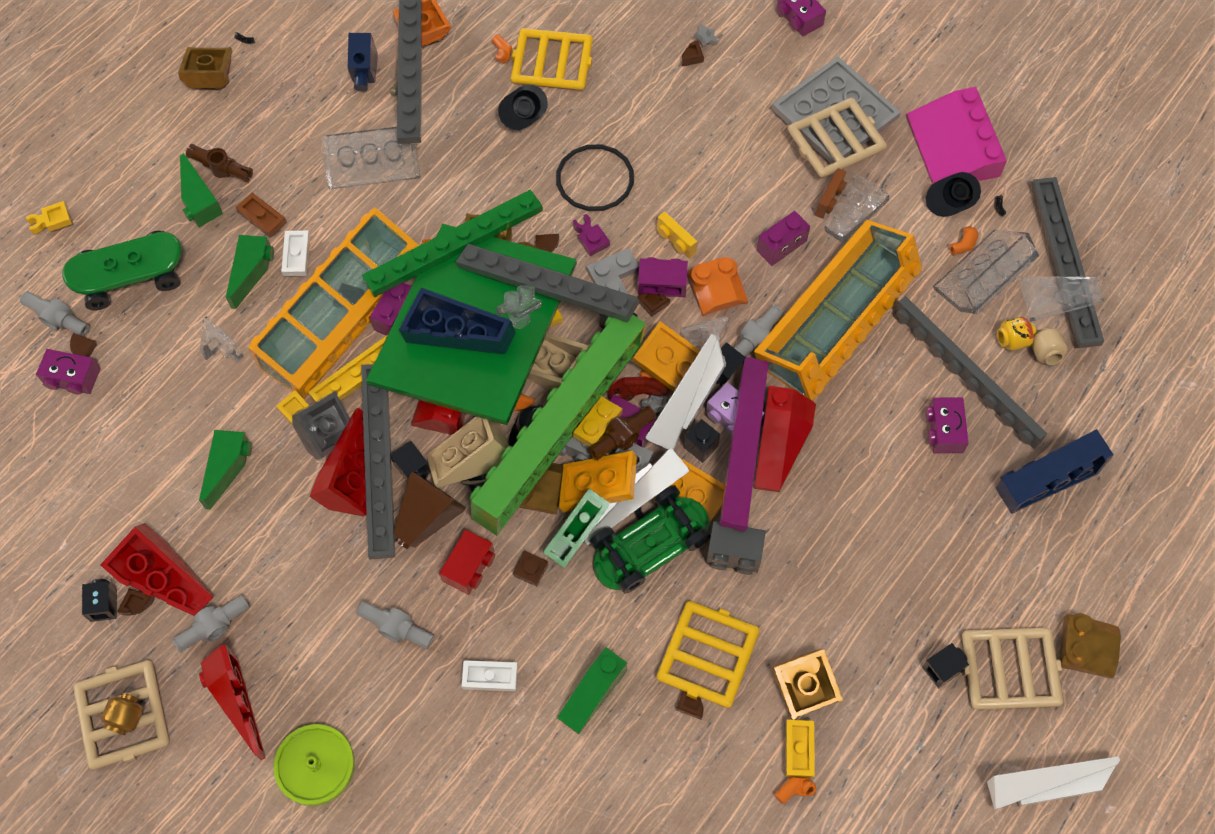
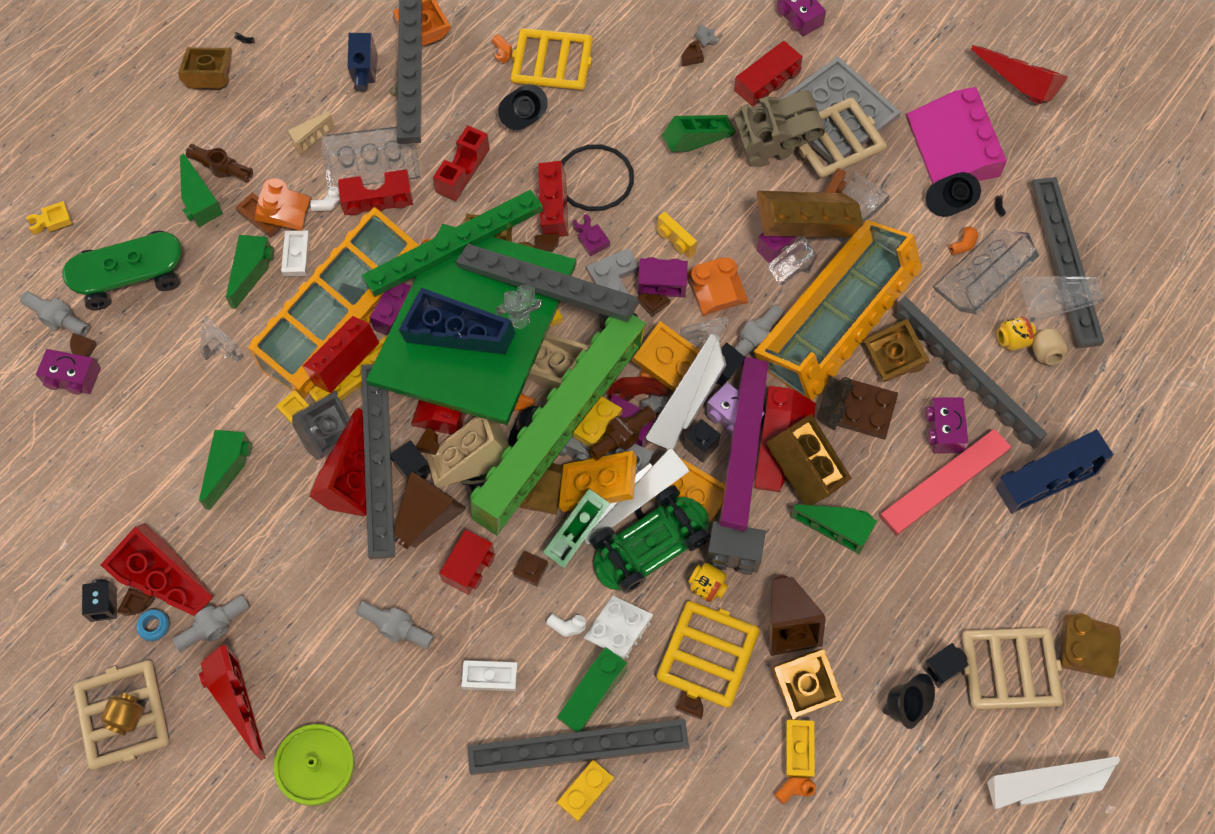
(159, 632): none -> dark azure piece
(281, 205): none -> orange slope
(310, 132): none -> tan slope
(328, 203): none -> white arm
(341, 354): none -> red brick
(392, 194): none -> red arch
(428, 442): none -> reddish brown tile
(454, 176): none -> red arch
(553, 198): none -> red brick
(567, 628): none -> white arm
(577, 747): none -> dark grey plate
(585, 790): none -> yellow plate
(619, 627): none -> white hinge
(696, 131): none -> green slope
(708, 582): none -> yellow head
(768, 73): none -> red brick
(786, 123): none -> dark tan connector
(794, 259): none -> clear slope
(794, 619): none -> reddish brown slope
(809, 214): none -> pearl gold slope
(809, 461): none -> pearl gold slope
(833, 402): none -> clear smoke hinge
(840, 524): none -> green slope
(869, 409): none -> reddish brown plate
(896, 351): none -> pearl gold slope
(911, 701): none -> black piece
(945, 482): none -> coral tile
(1032, 80): none -> red wedge

